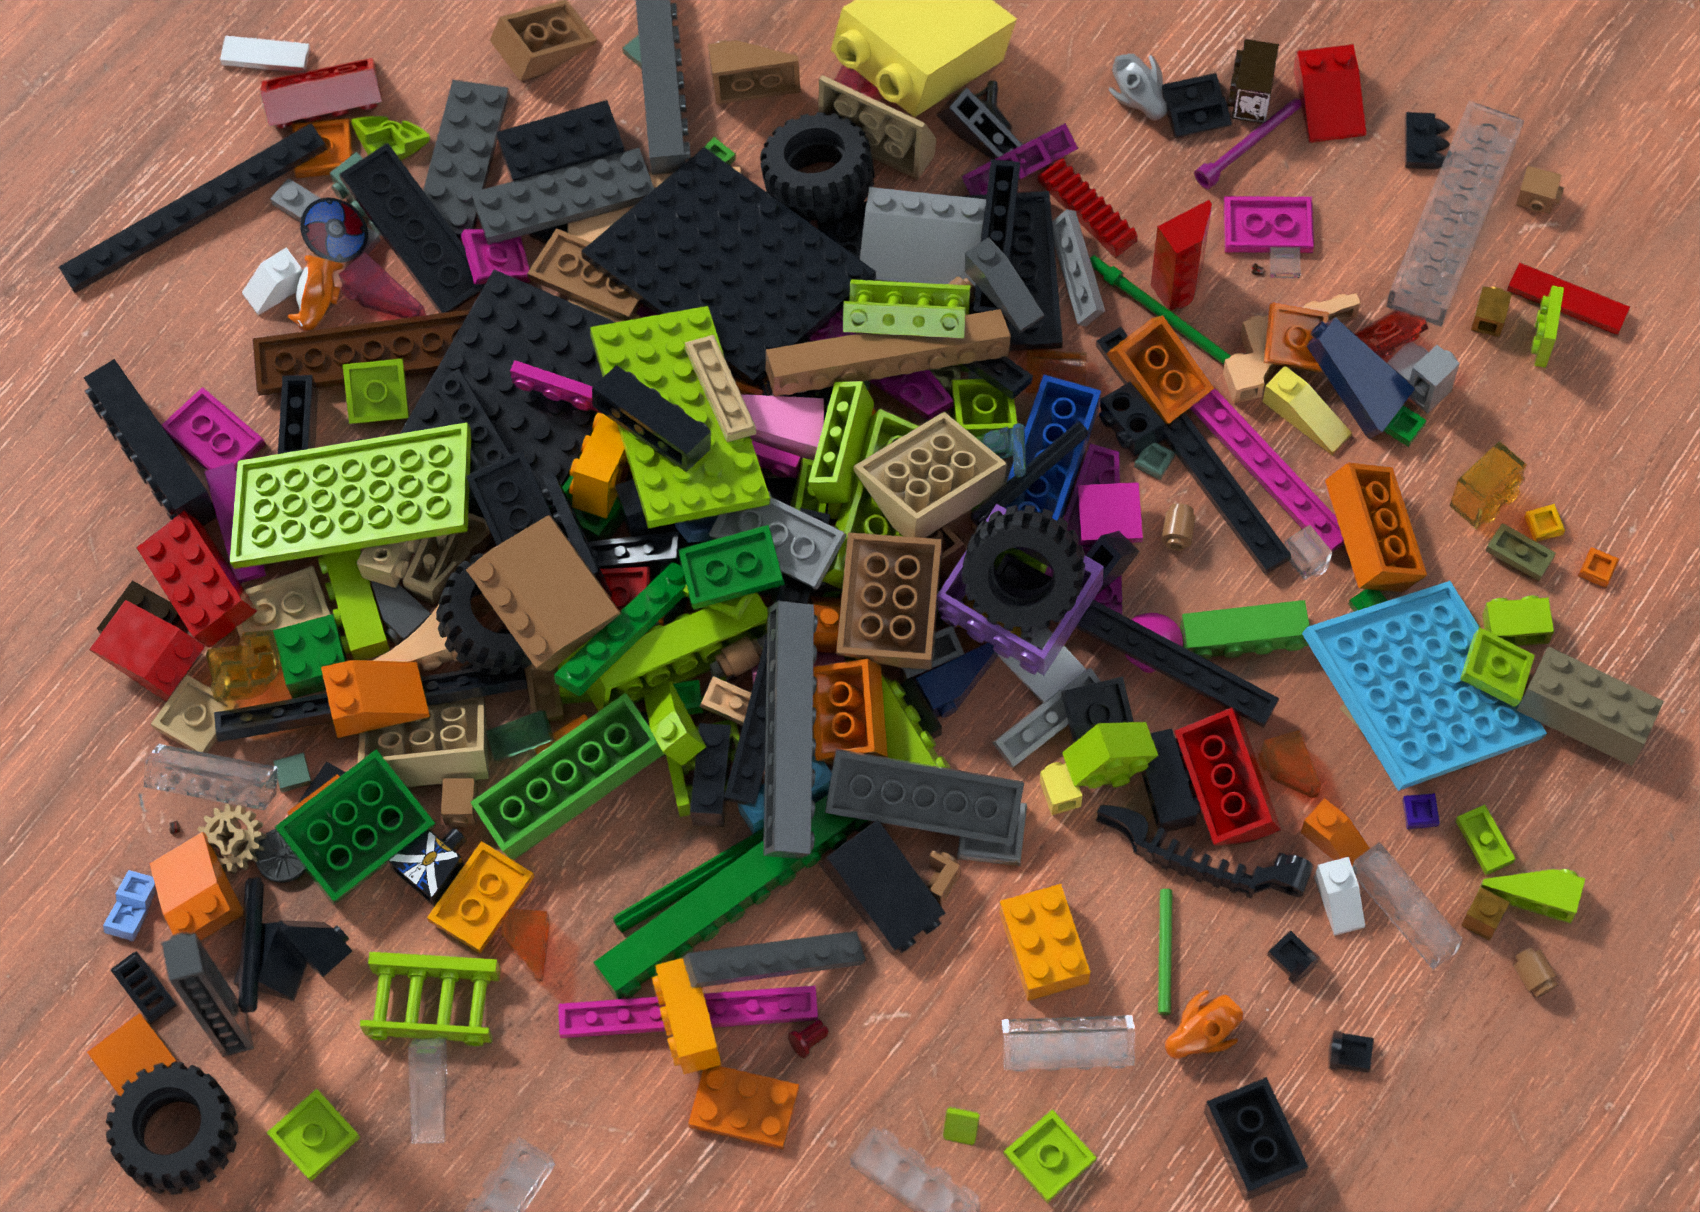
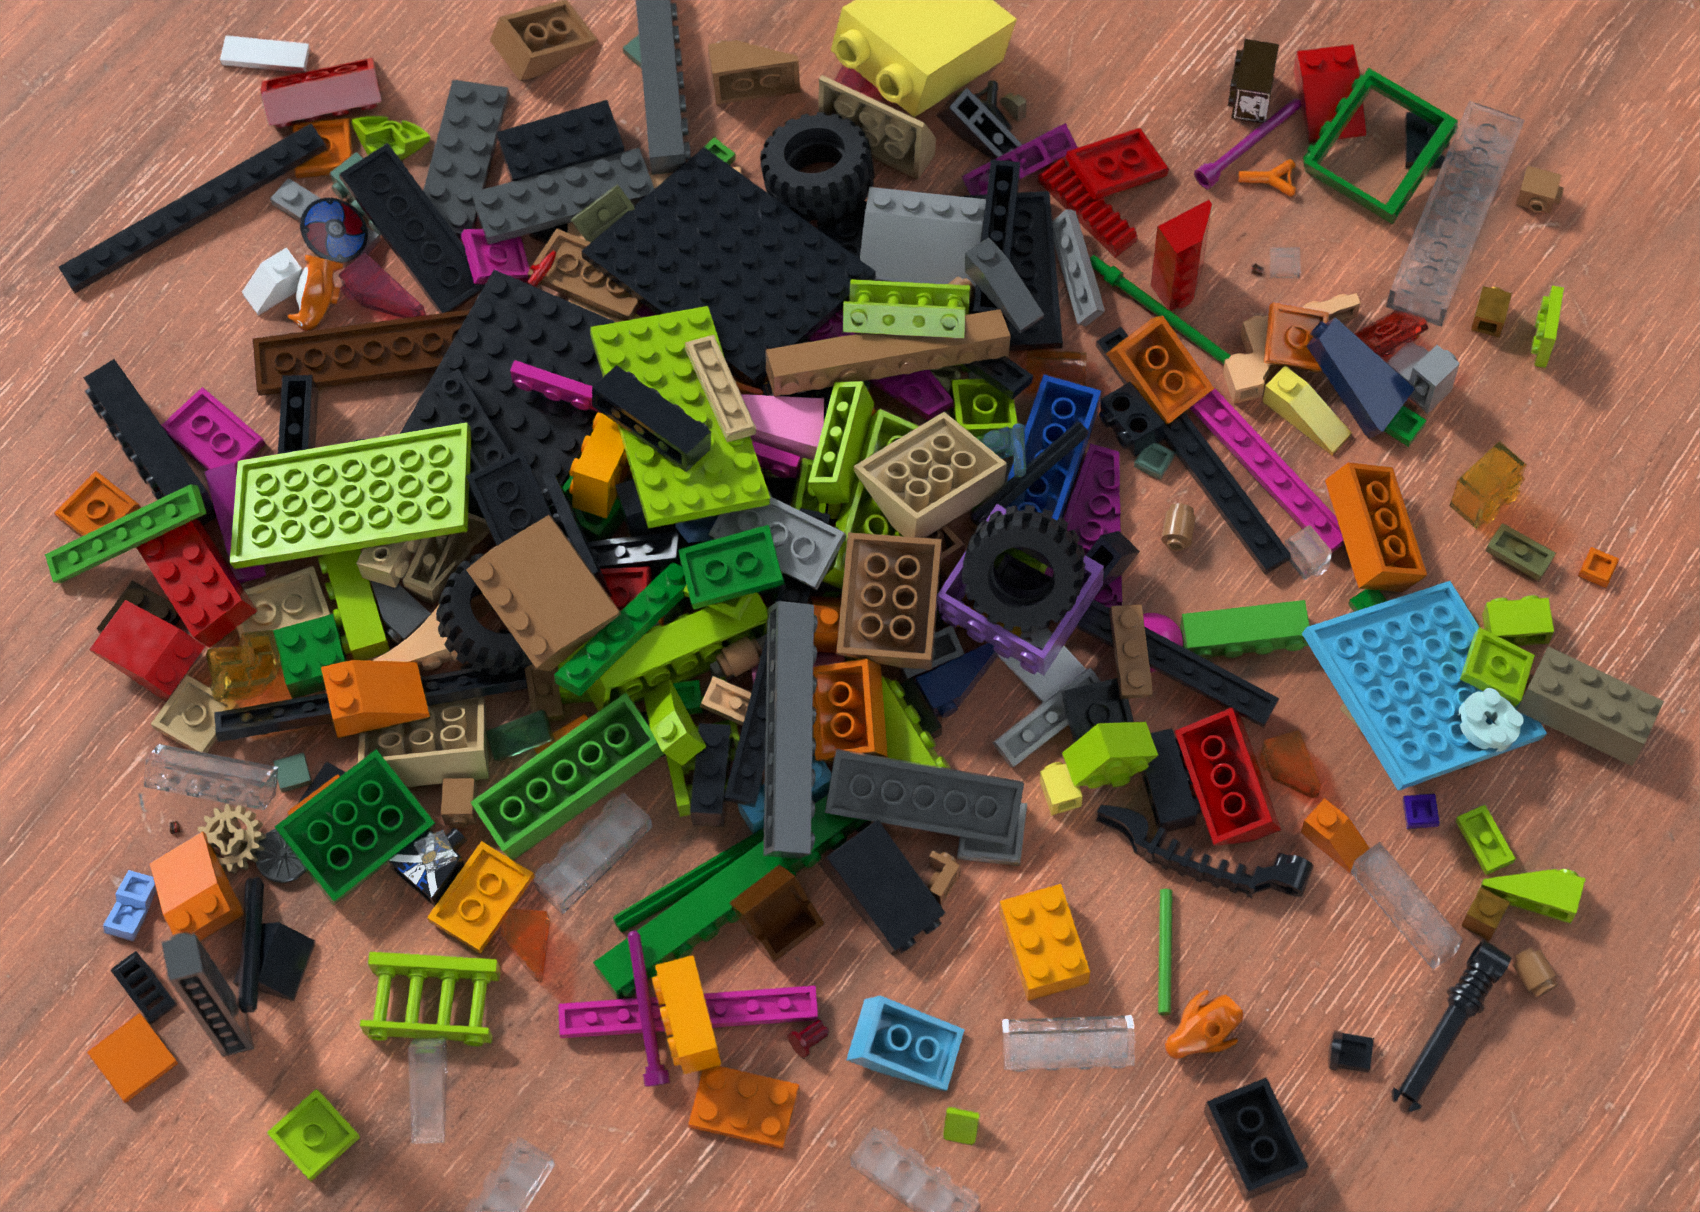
(95, 505): none -> orange tile
(125, 533): none -> bright green plate
(145, 1098): black tyre -> none
(317, 943): black slope -> none
(376, 391): lime plate -> none
(435, 851): none -> clear tile
(541, 269): none -> red helmet
(592, 852): none -> clear brick
(602, 213): none -> olive plate
(655, 1071): none -> magenta piece
(773, 959): dark grey plate -> none
(775, 915): none -> reddish brown piece
(905, 1043): none -> medium azure slope
(1015, 105): none -> dark tan tile
(1049, 1156): lime plate -> none
(1108, 510): dark pink tile -> none
(1117, 163): none -> red tile
(1130, 651): none -> medium nougat plate
(1139, 85): light grey animal -> none
(1195, 105): black slope -> none
(1266, 222): dark pink tile -> none
(1272, 177): none -> orange piece
(1293, 957): black tile -> none
(1340, 895): white slope -> none
(1345, 111): none -> green window
(1465, 1000): none -> black piece
(1505, 717): none -> light aqua plate
(1544, 523): yellow tile -> none
(1575, 301): red tile -> none

